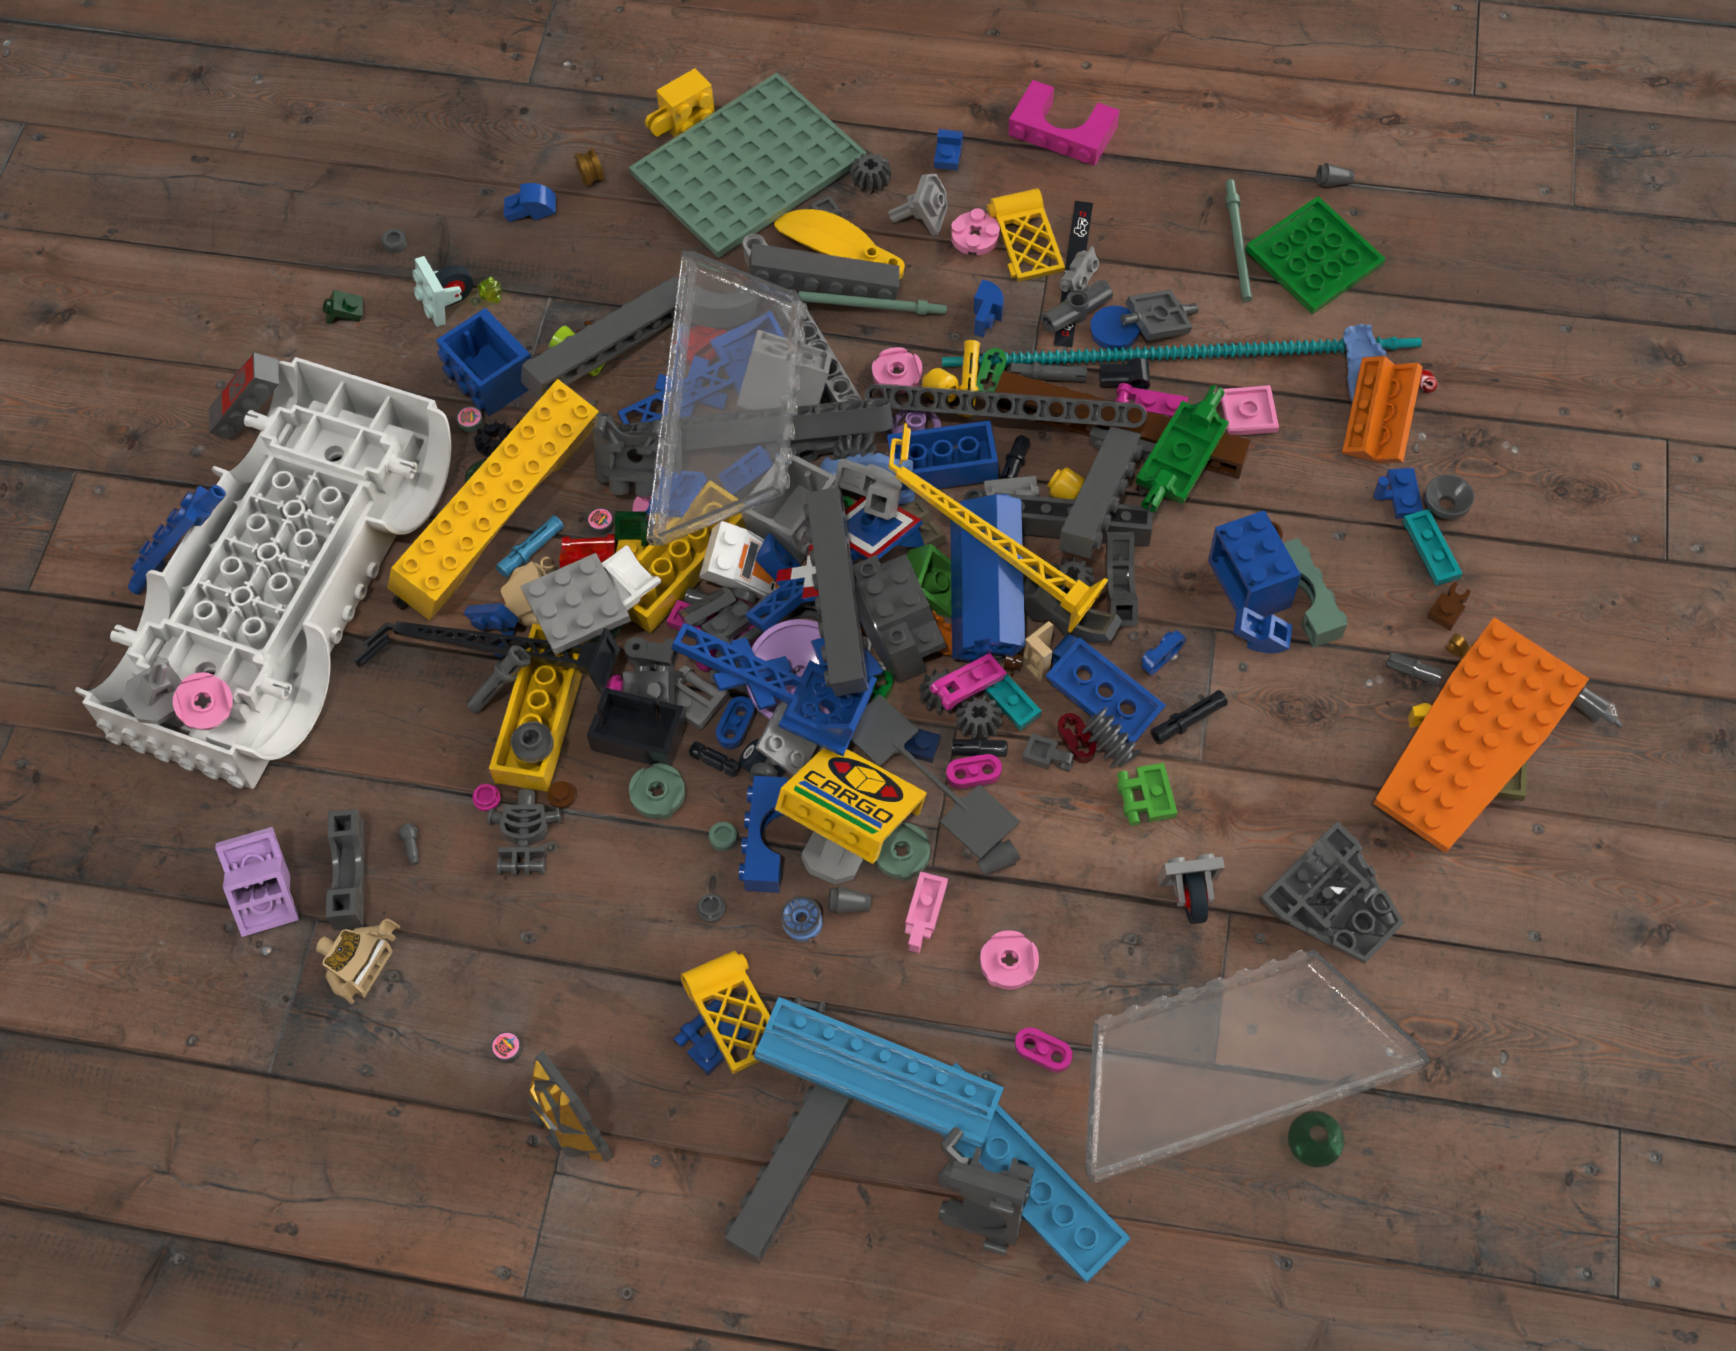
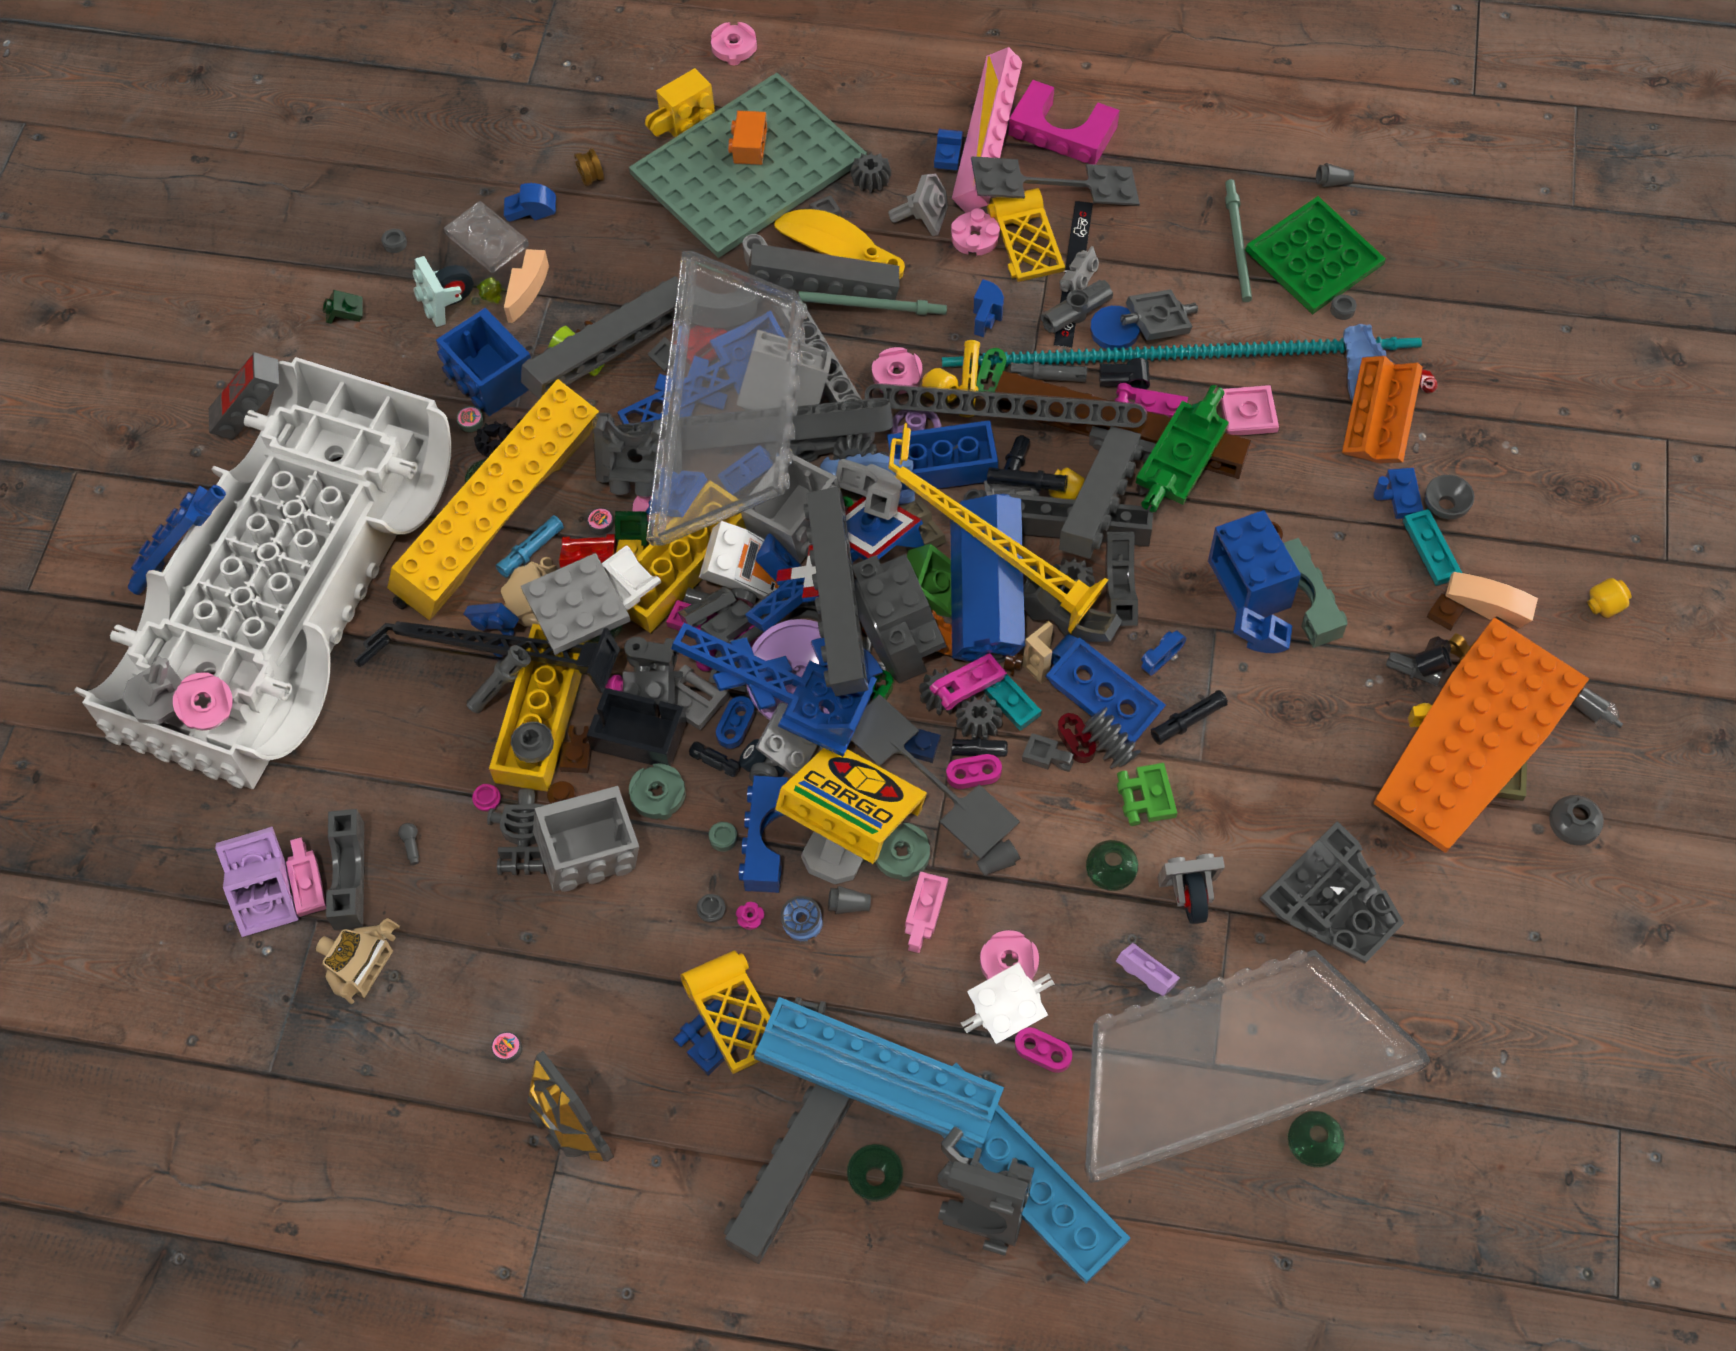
(305, 879): none -> bright pink hinge
(486, 236): none -> clear plate
(525, 283): none -> light nougat slope
(577, 753): none -> reddish brown plate
(585, 839): none -> light grey container
(660, 354): none -> dark grey plate
(734, 52): none -> bright pink plate
(748, 138): none -> orange brick
(750, 922): none -> dark pink plate
(871, 1158): none -> clear green piece
(987, 123): none -> bright pink brick
(1003, 179): none -> dark grey hinge
(1007, 1003): none -> white plate
(1035, 480): none -> black pin
(1107, 876): none -> clear green piece
(1147, 969): none -> lavender plate
(1343, 307): none -> dark grey tile
(1435, 657): none -> black piece
(1492, 598): none -> light nougat slope
(1570, 828): none -> dark grey piece
(1609, 597): none -> yellow head

